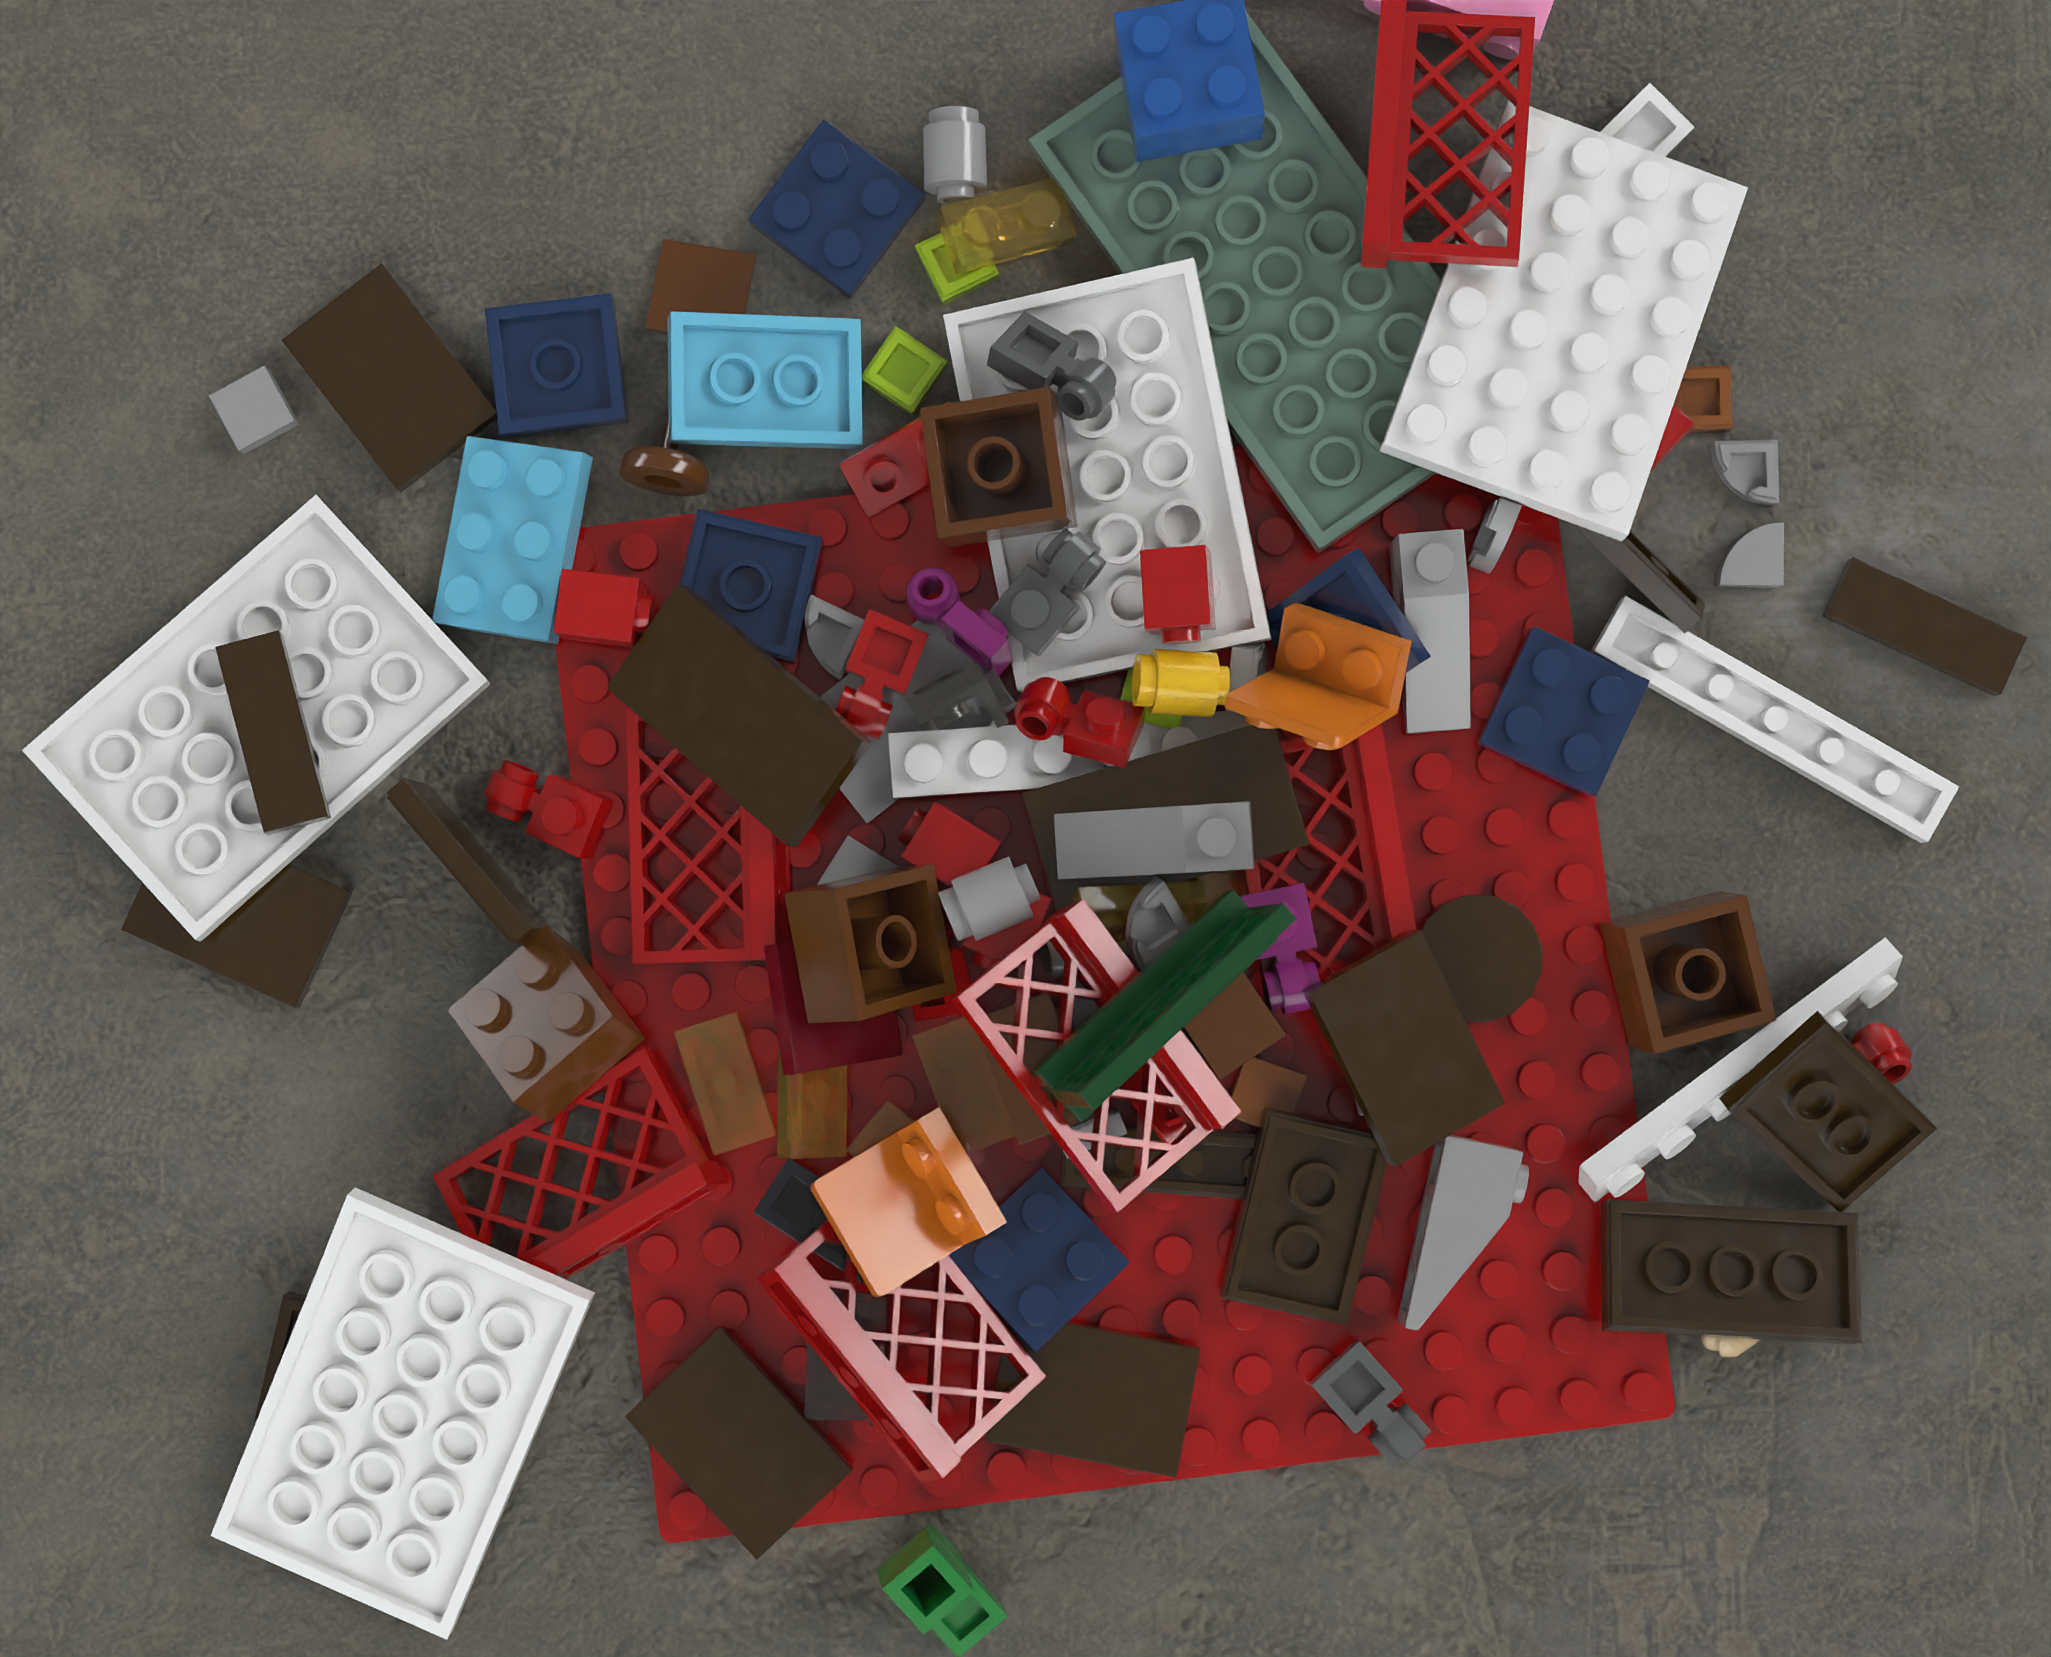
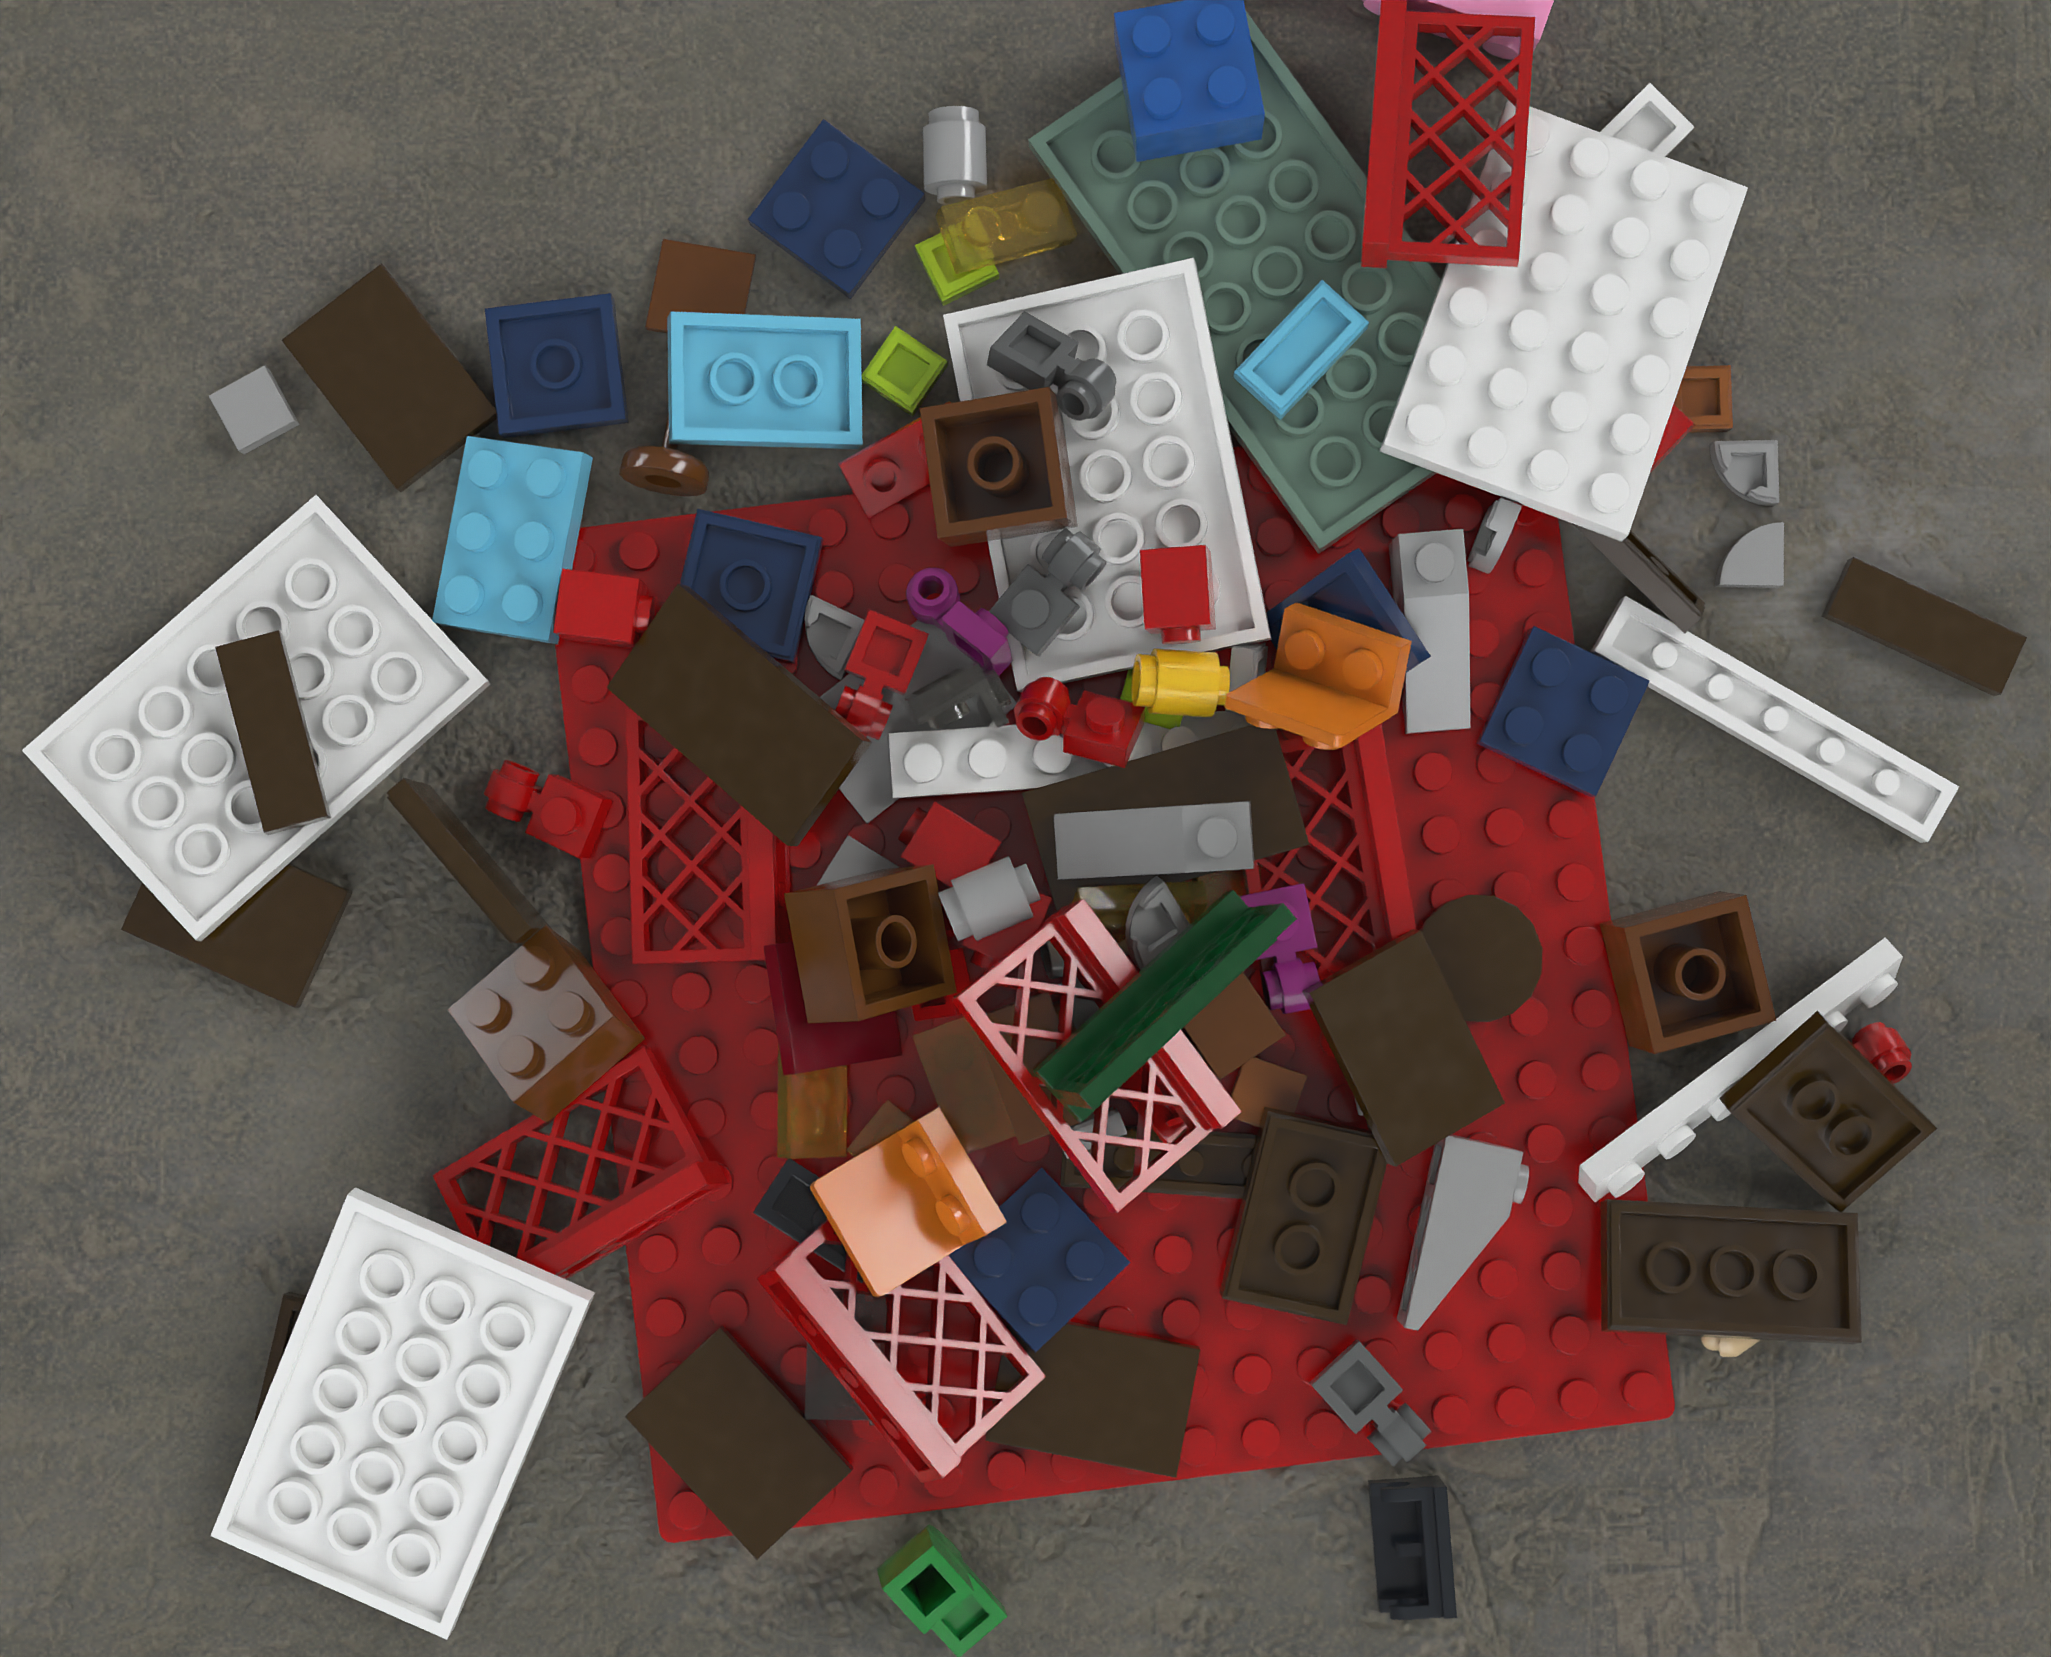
(725, 1083): clear yellow plate -> none
(1301, 349): none -> medium azure tile
(1412, 1548): none -> black hinge

